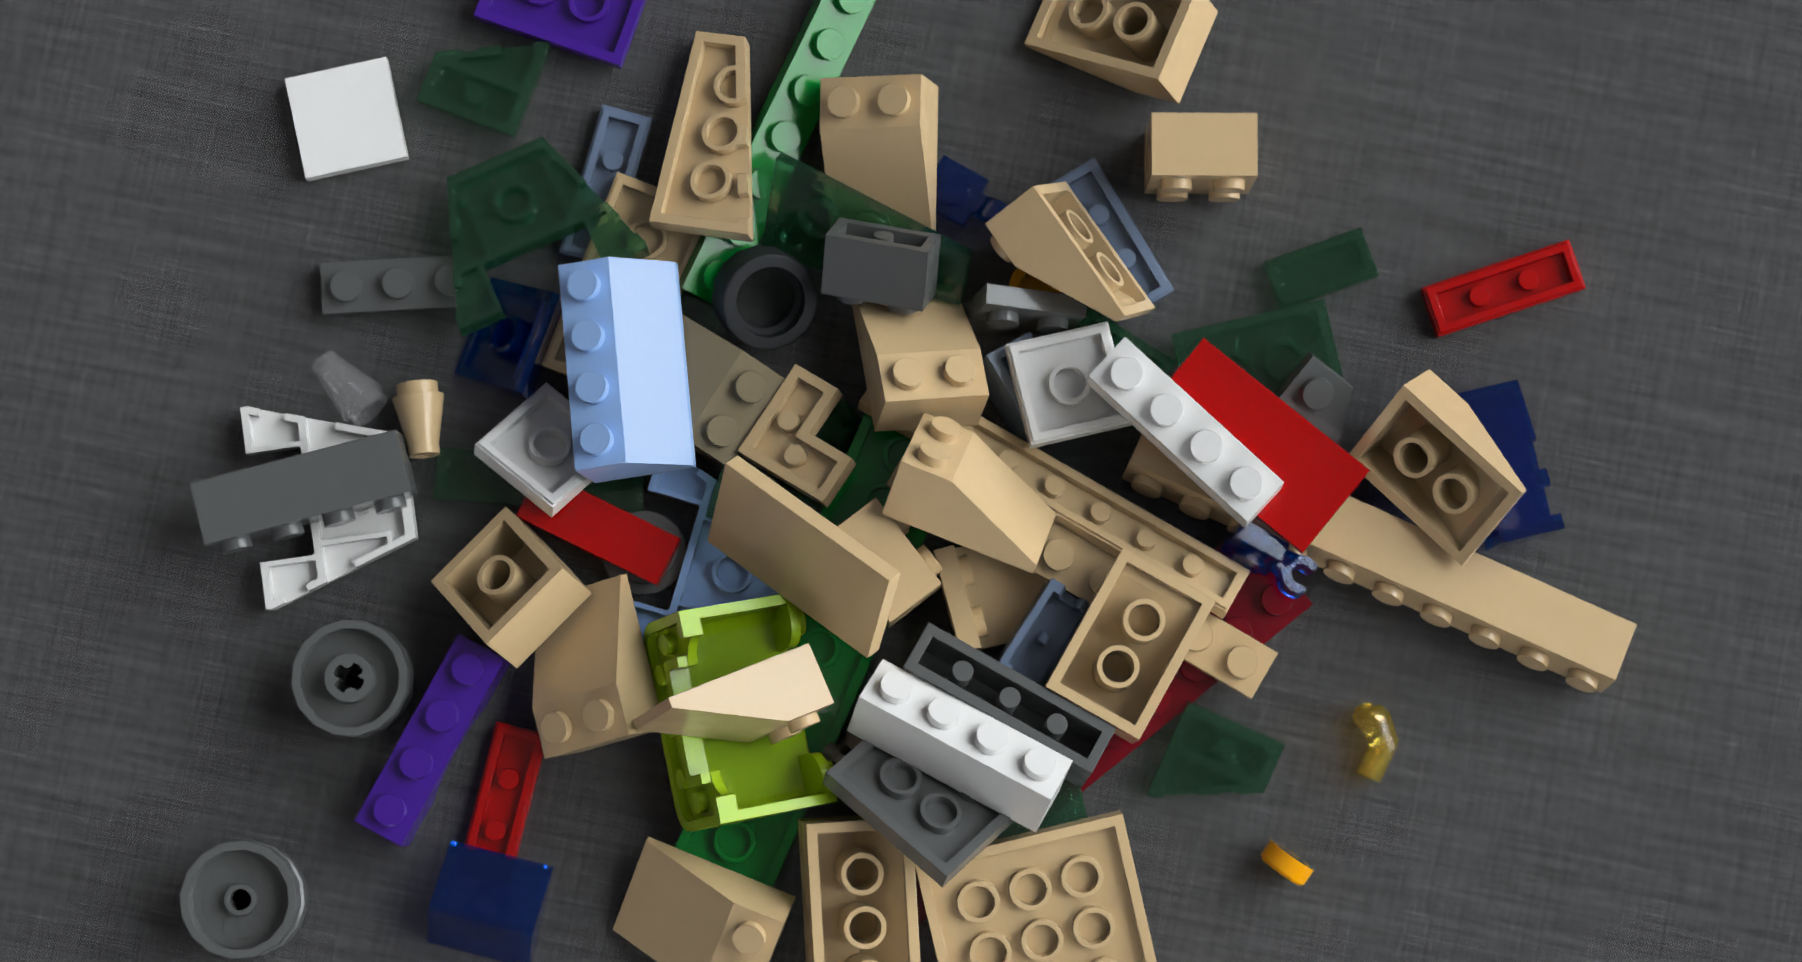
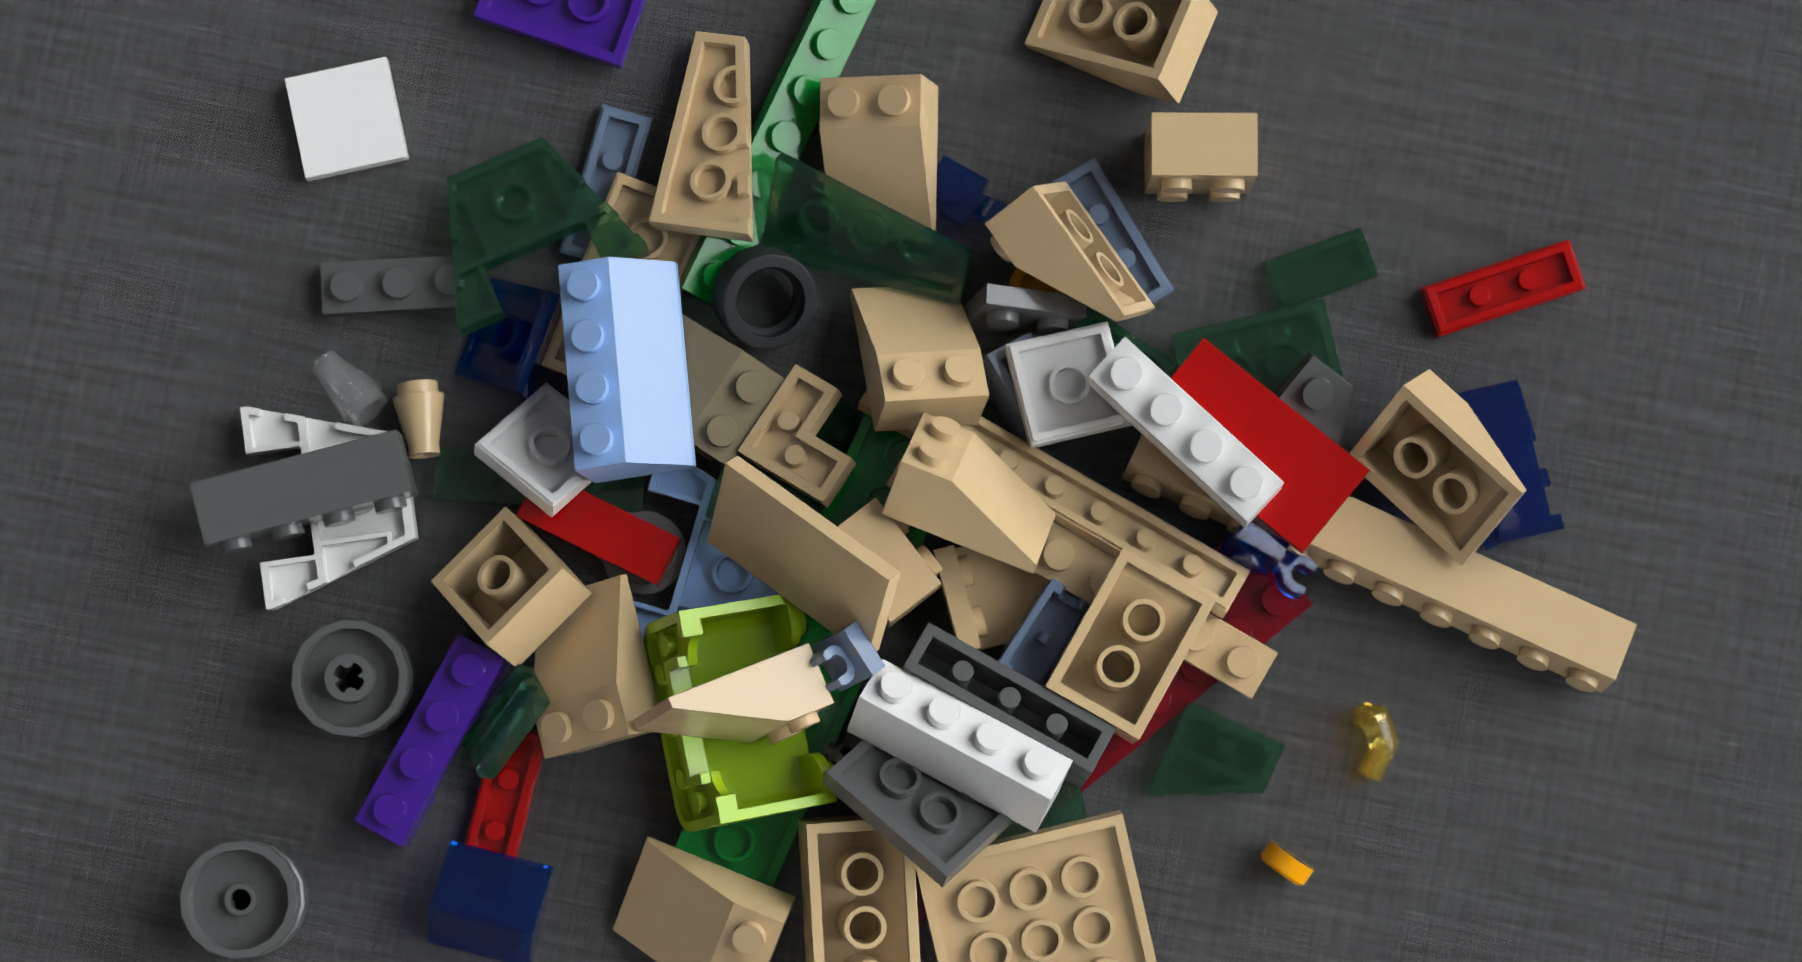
(486, 85): clear green wing -> none
(506, 721): none -> clear green tile
(846, 657): none -> sand blue tile
(880, 265): dark grey brick -> none

